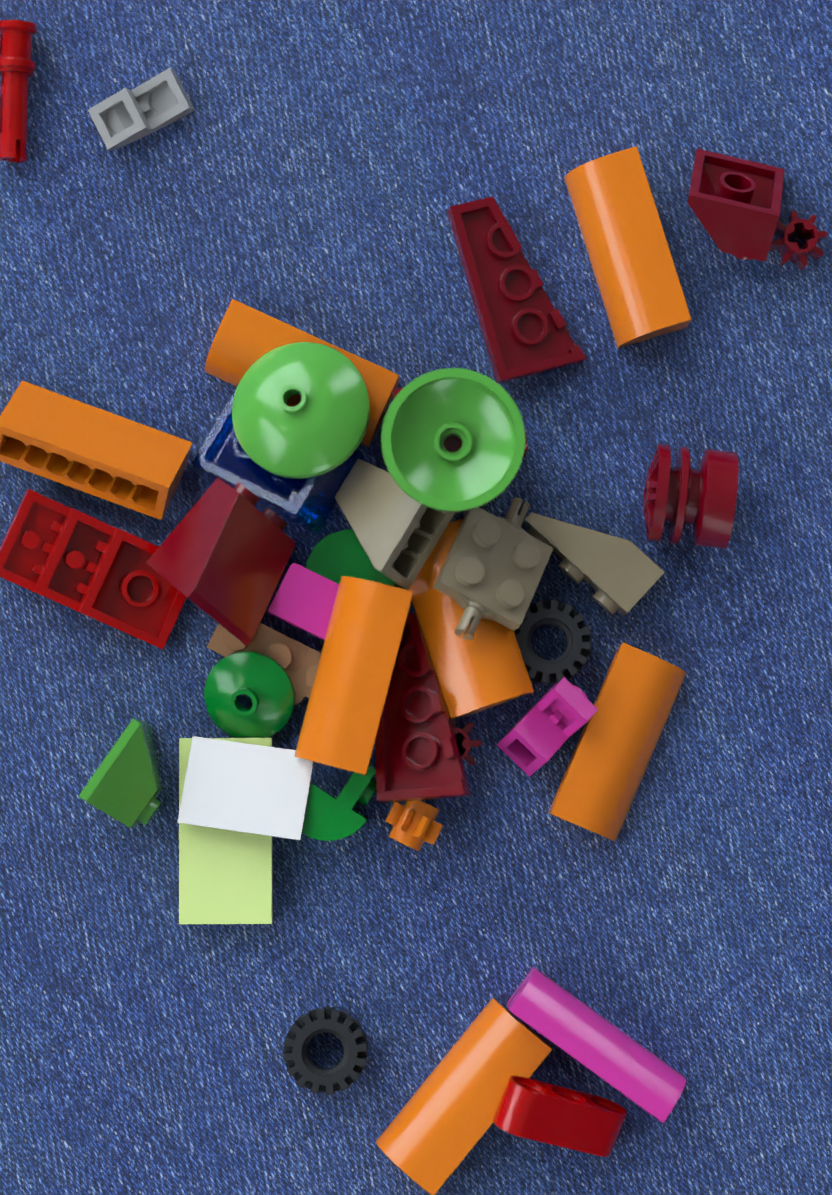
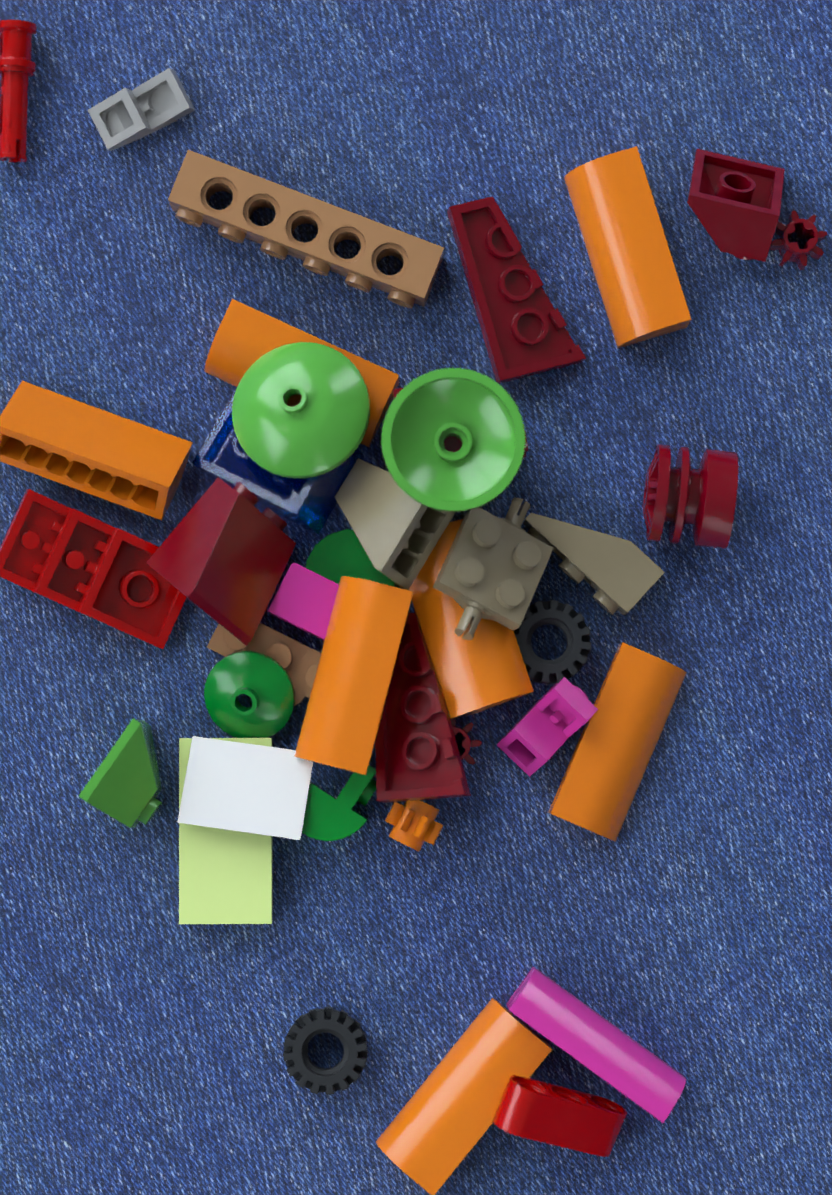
(204, 176): none -> medium nougat brick

